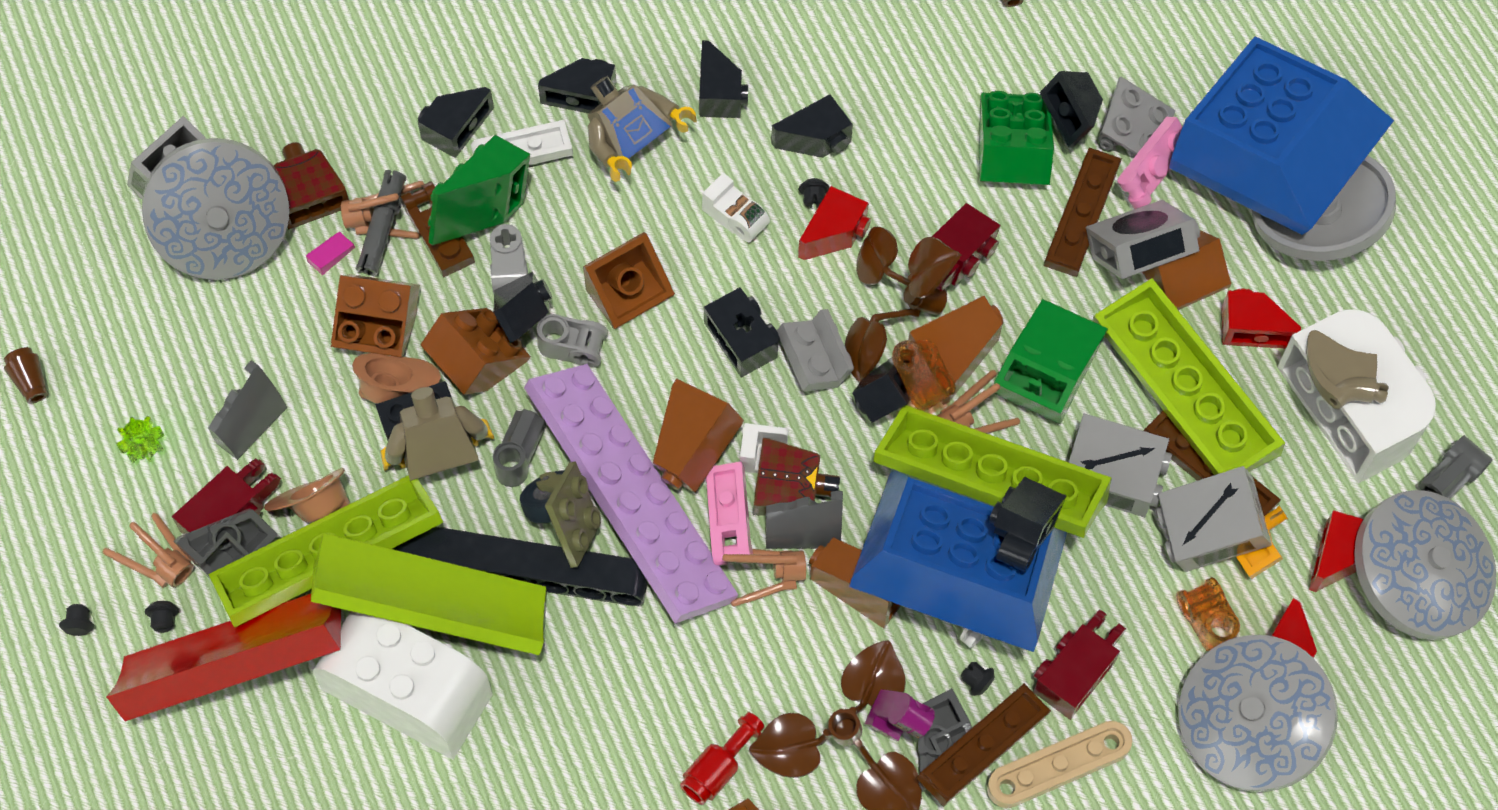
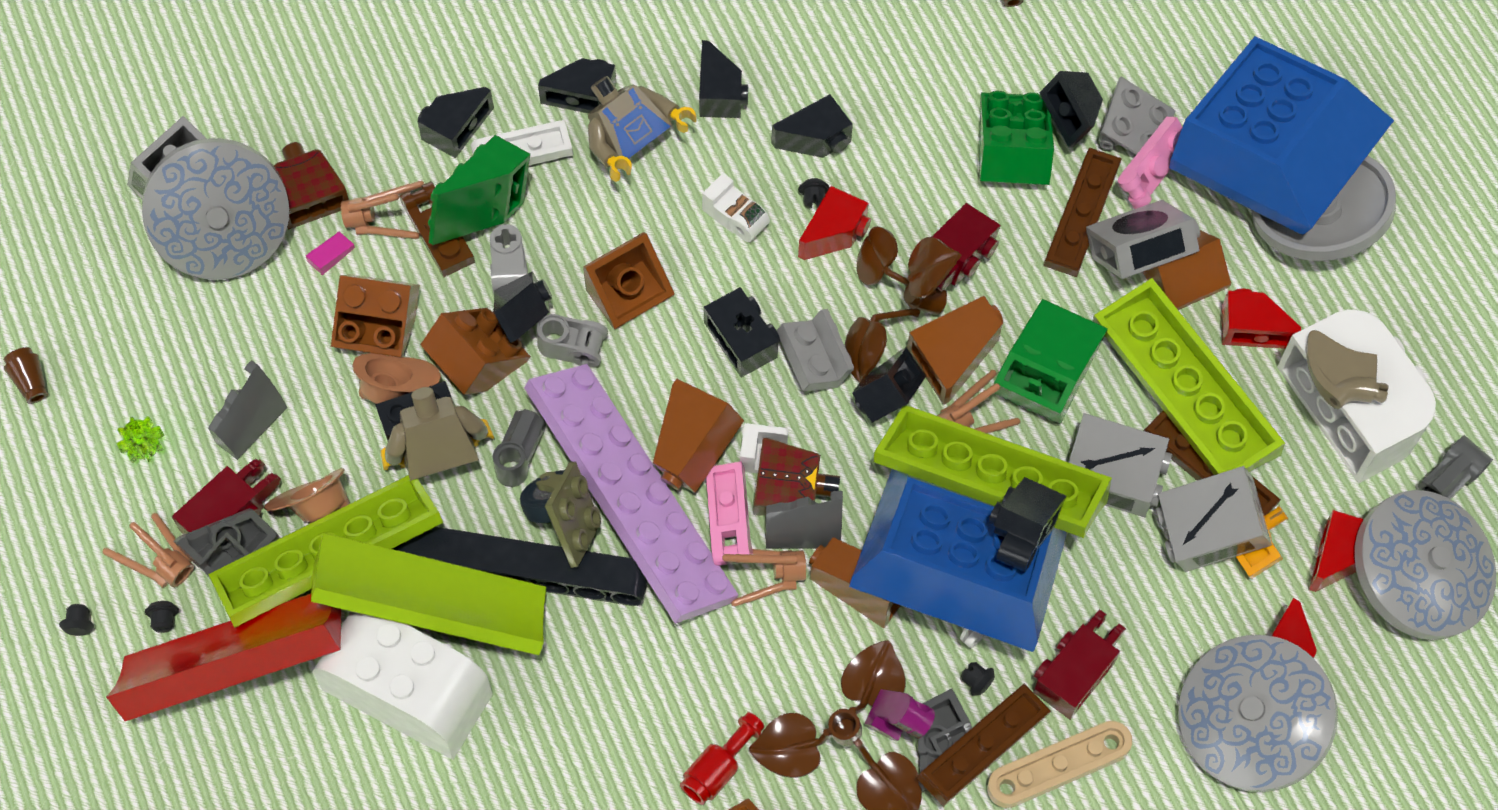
(380, 224): dark grey pin -> none
(925, 375): clear orange piece -> none
(1206, 609): clear orange piece -> none

